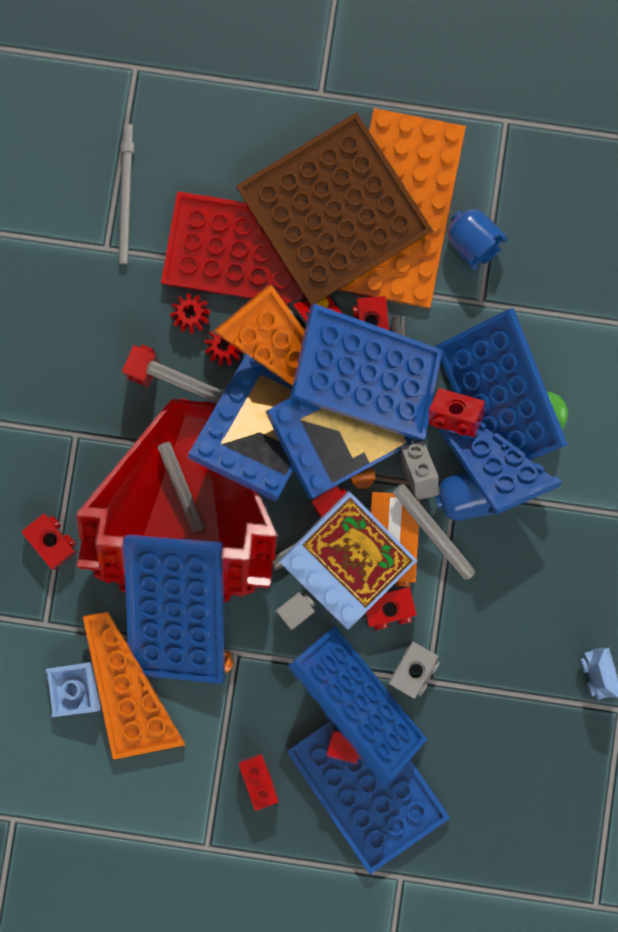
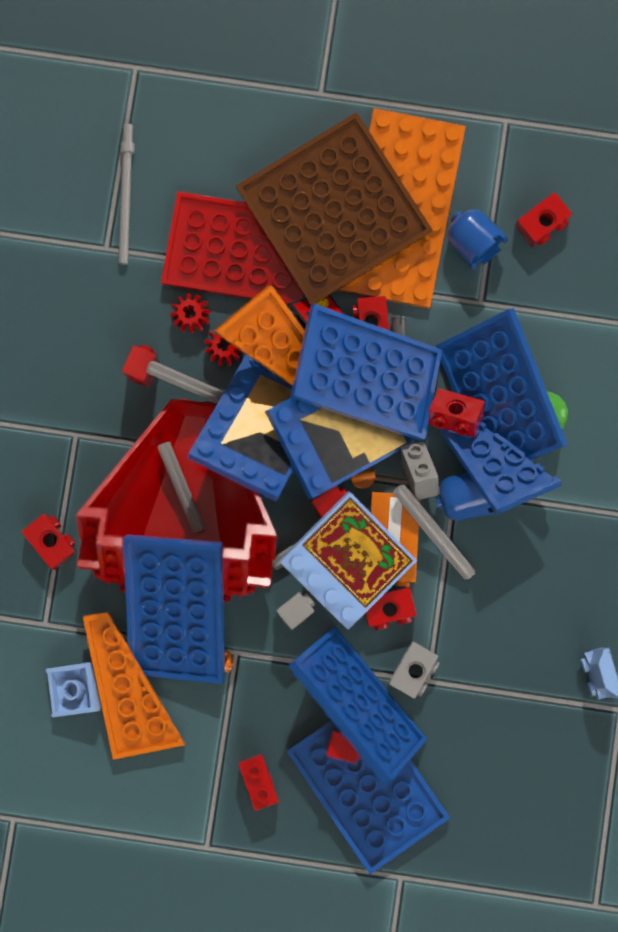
(550, 208): none -> red brick

